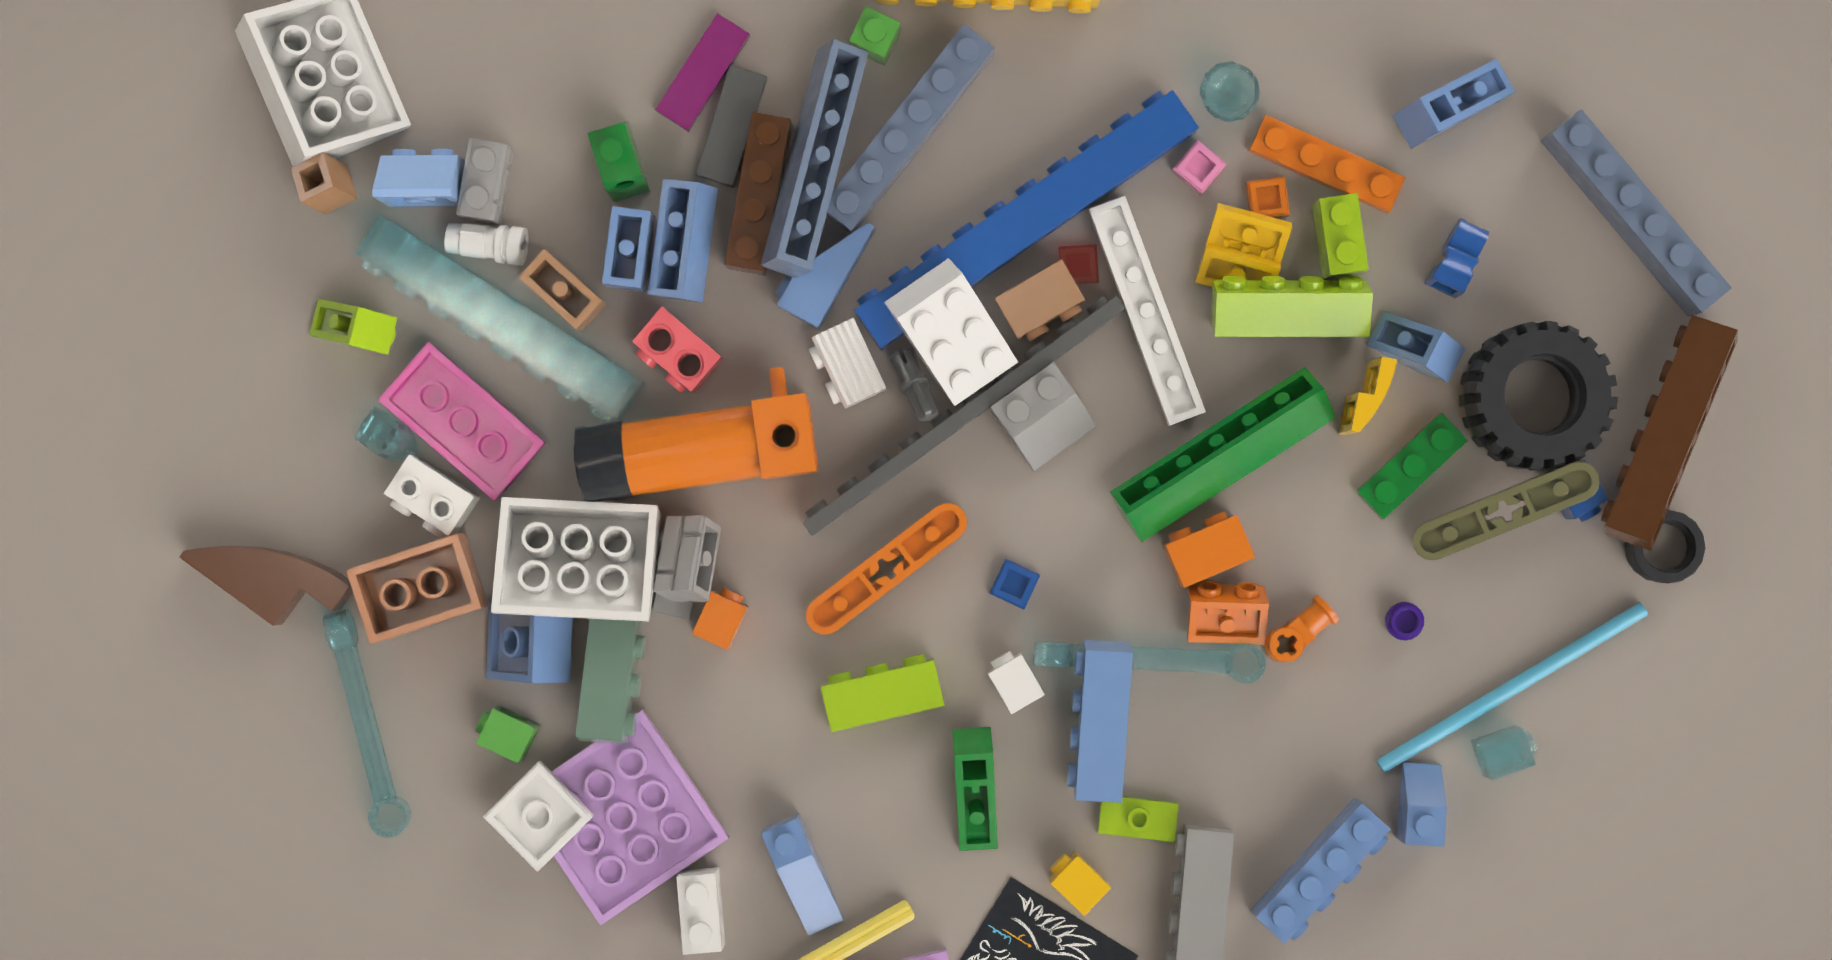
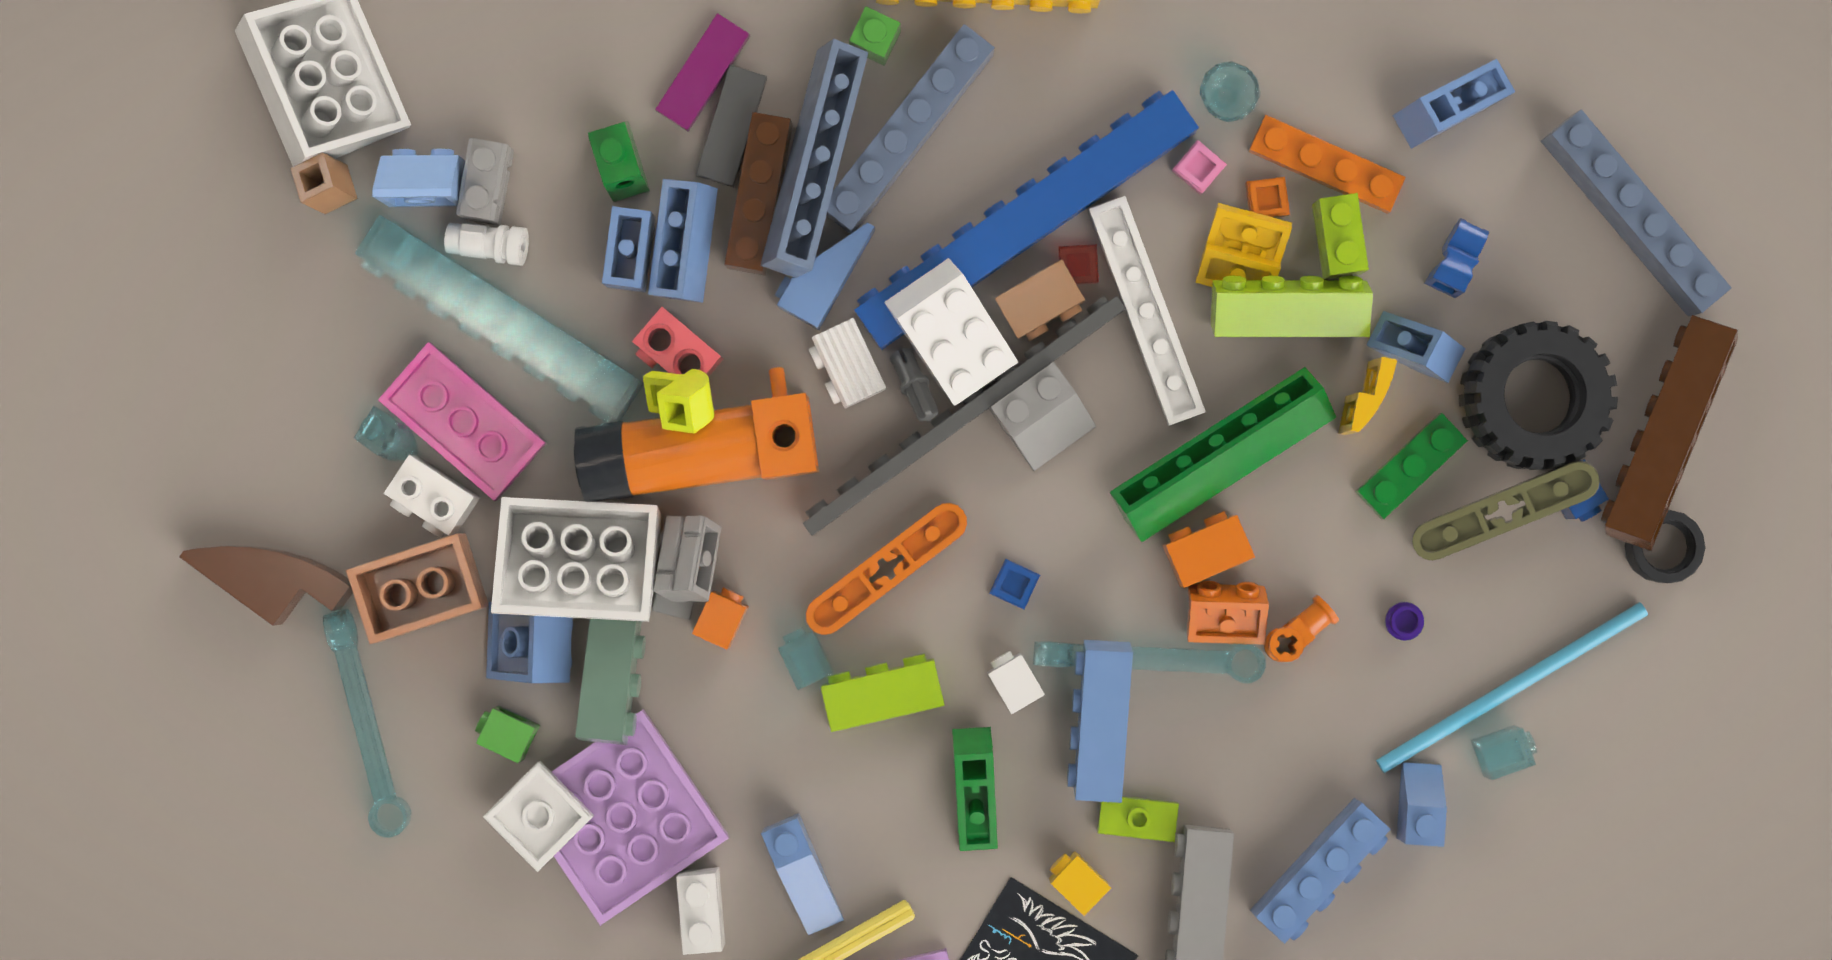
(353, 326): lime slope -> none
(562, 290): medium nougat brick -> none
(680, 399): none -> neon yellow brick
(805, 658): none -> clear light blue brick

